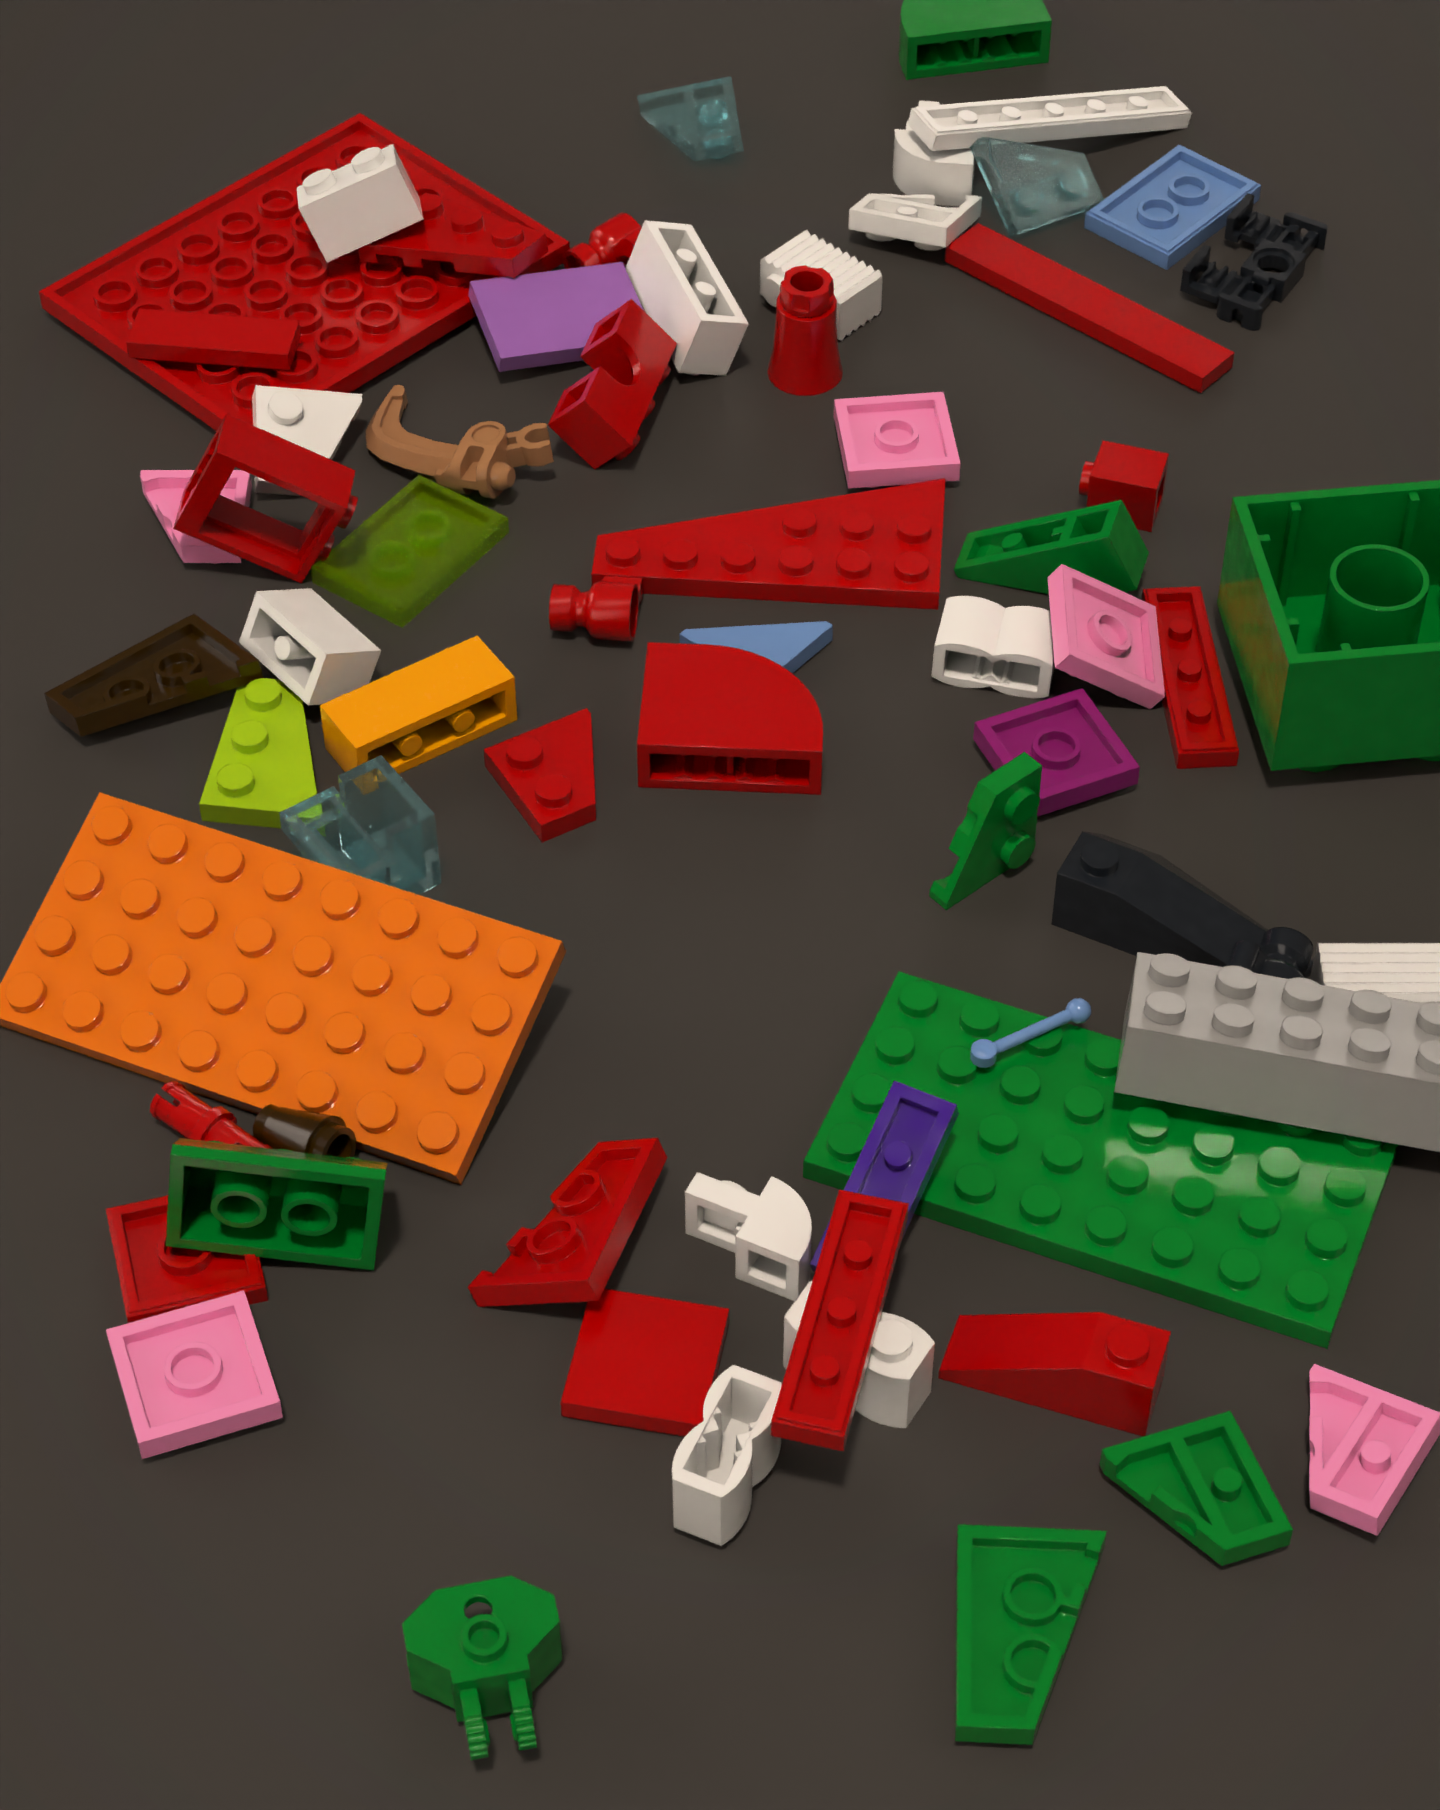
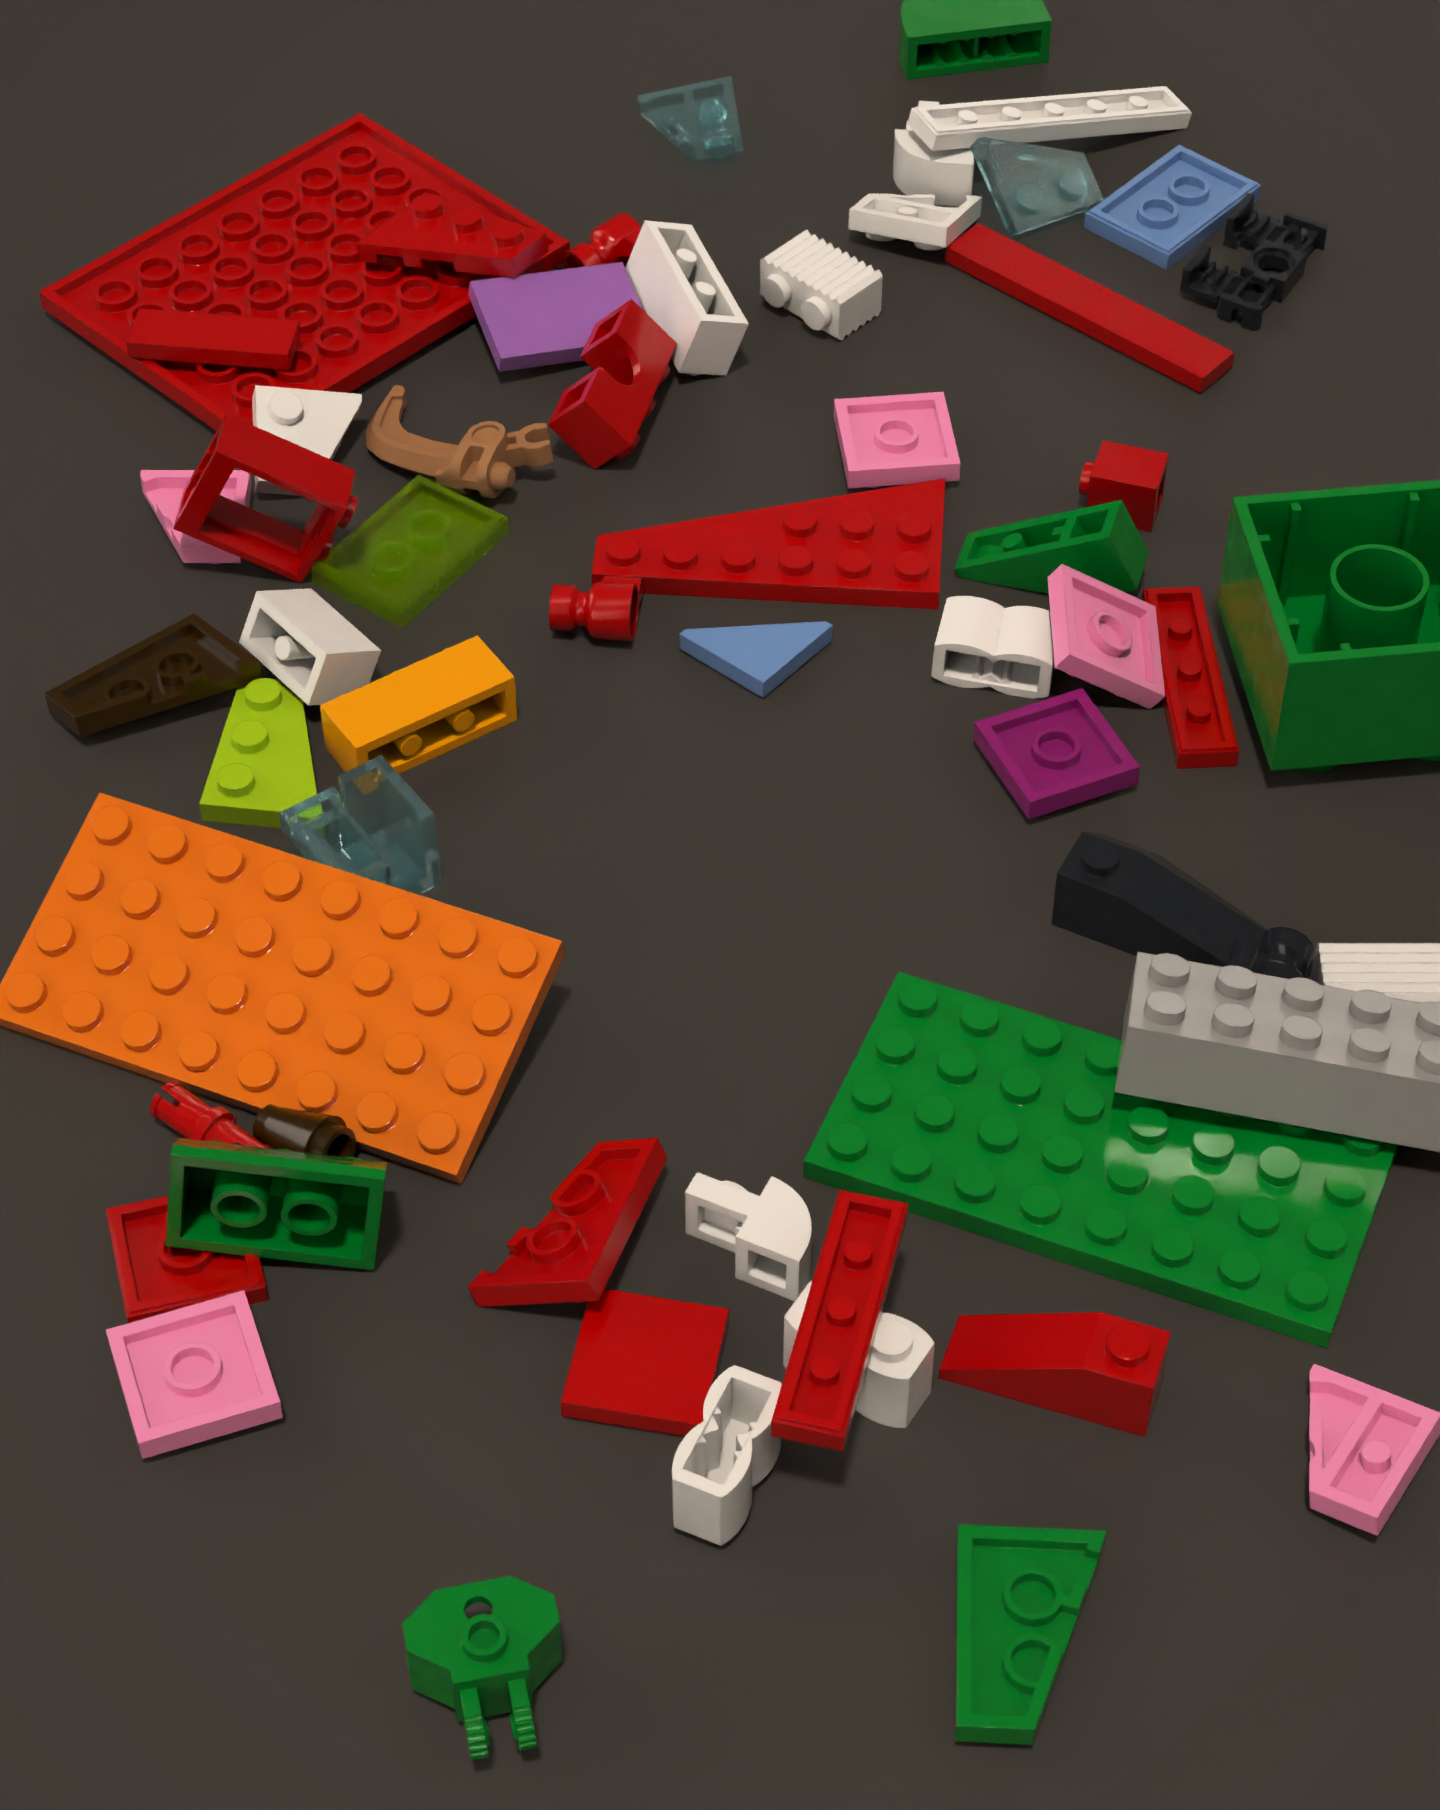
(358, 202): white brick -> none
(549, 774): red wing -> none
(726, 723): red brick -> none
(805, 339): red plant -> none
(901, 1149): dark purple plate -> none
(985, 1051): medium blue hinge -> none
(995, 831): green wing -> none
(1203, 1486): green wing -> none

